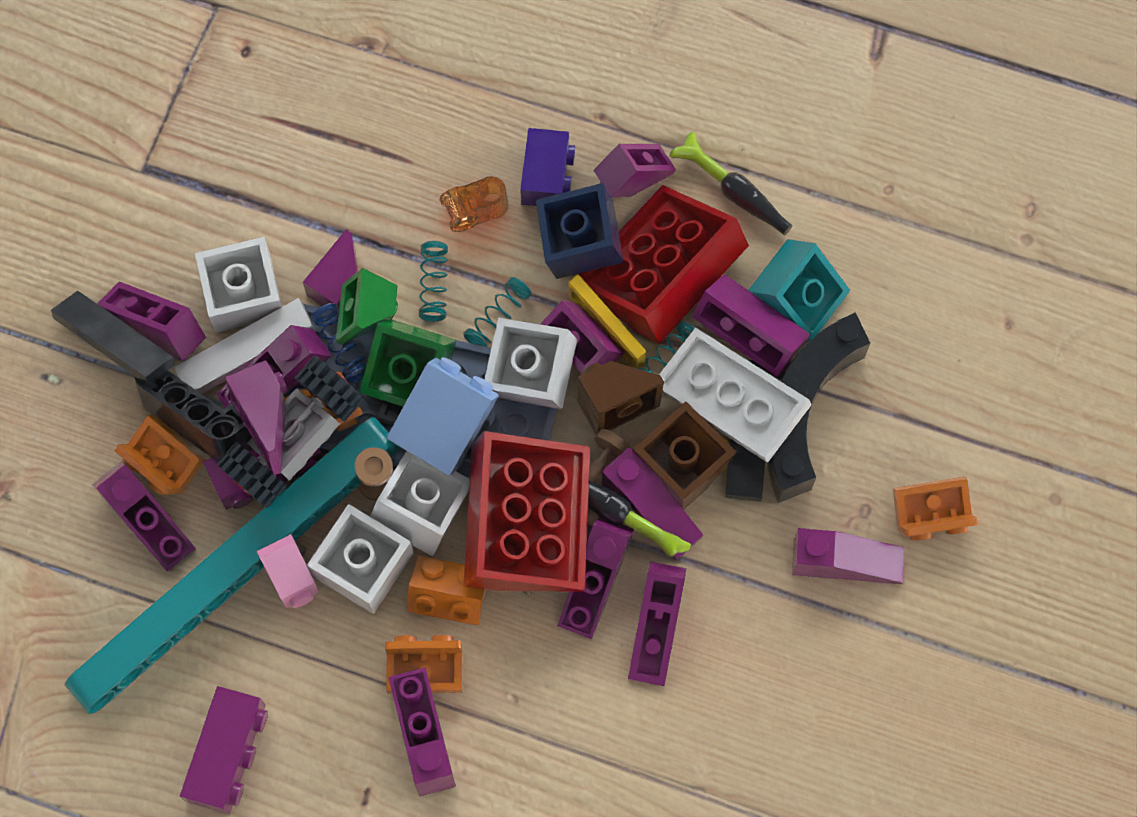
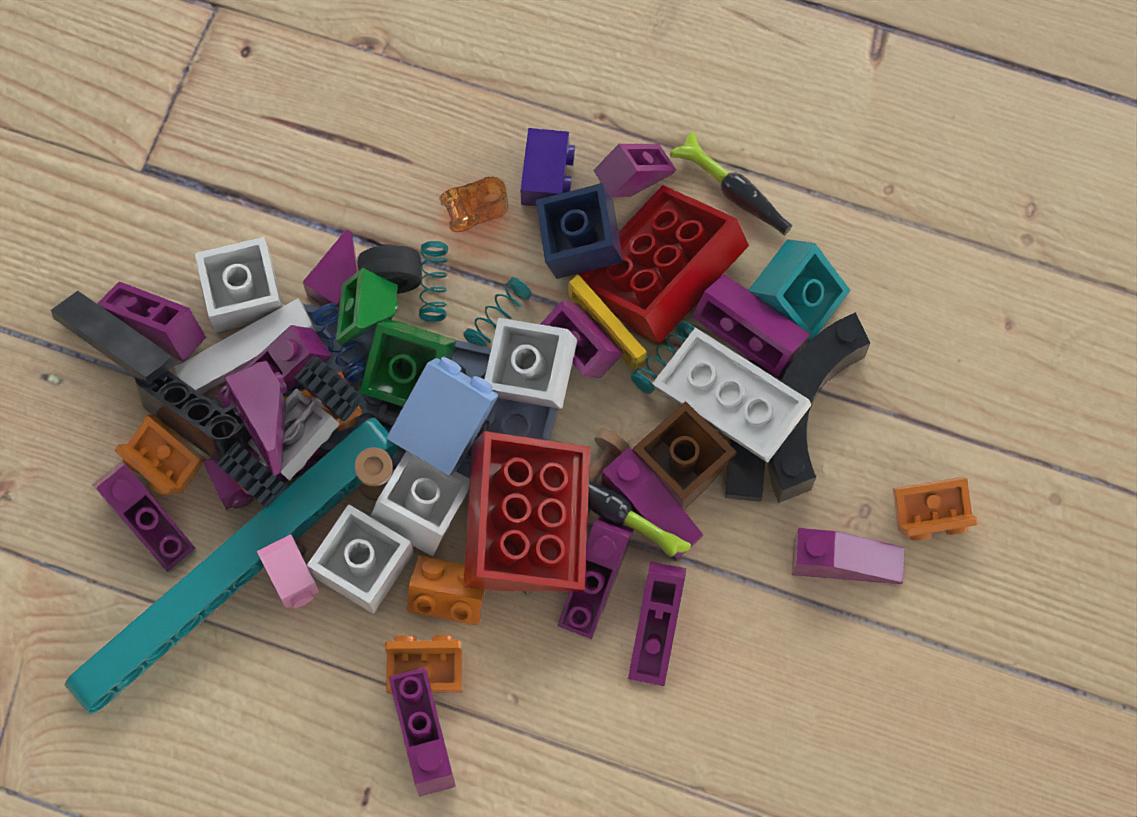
(224, 750): magenta brick -> none
(394, 263): none -> black tyre
(617, 394): reddish brown slope -> none

